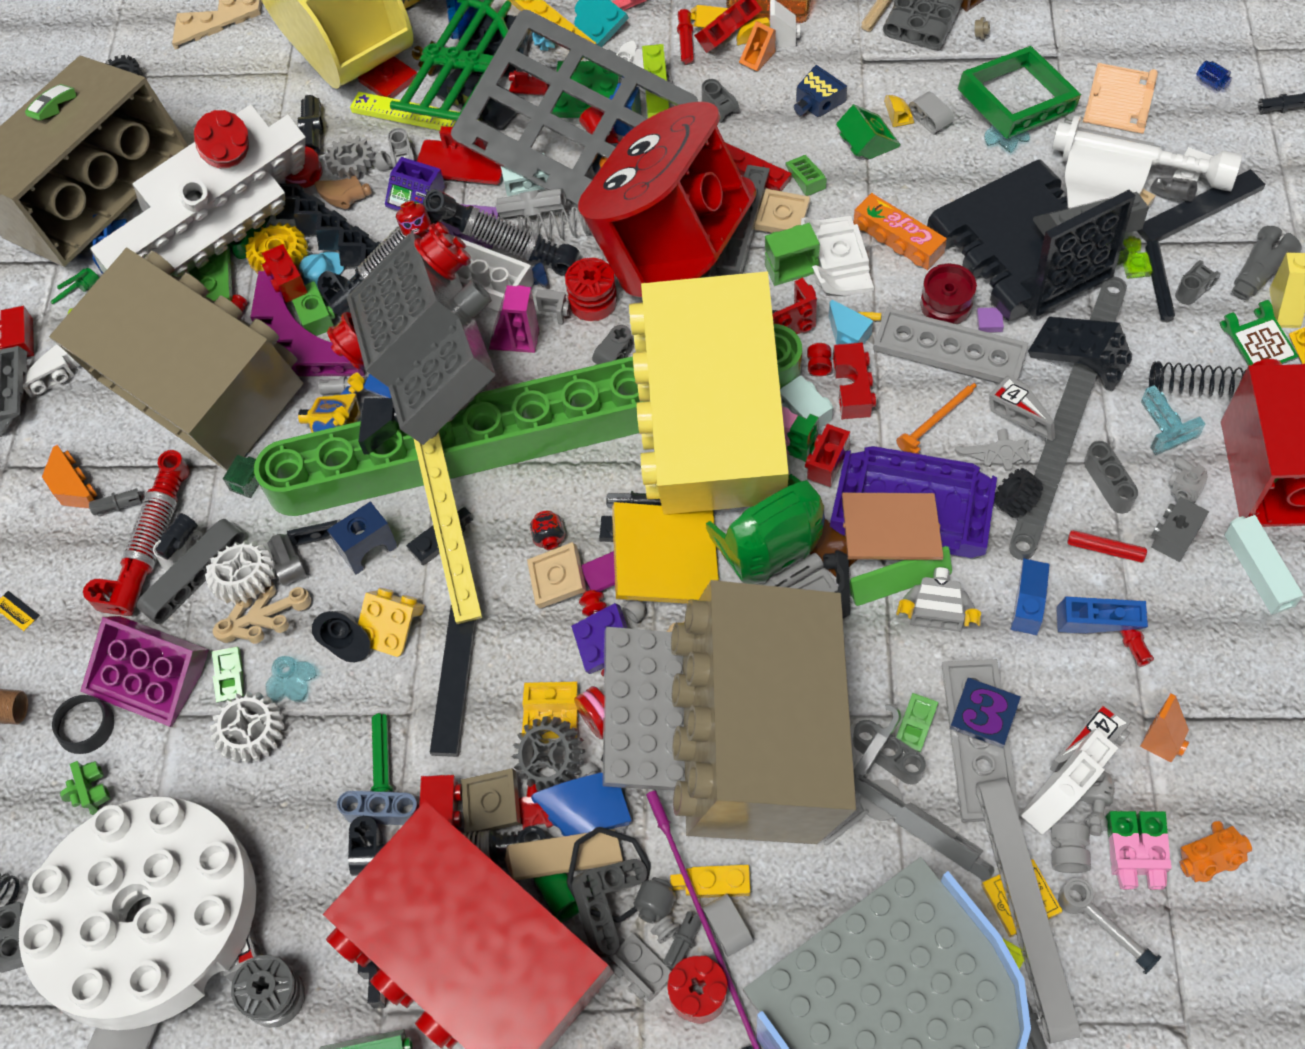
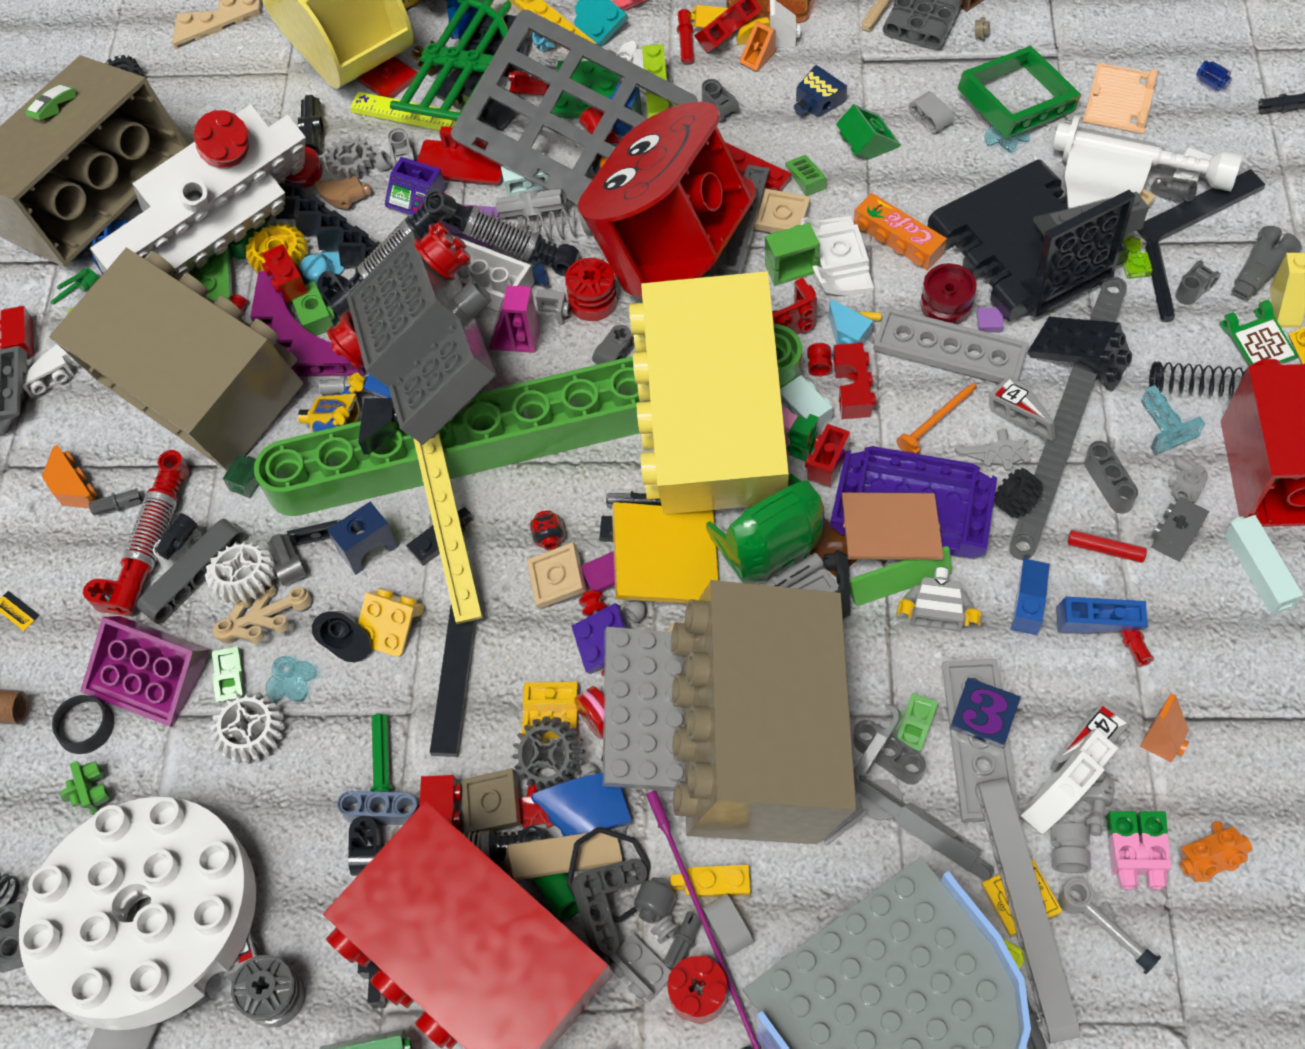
(413, 218): red head -> none
(898, 111): yellow brick -> none

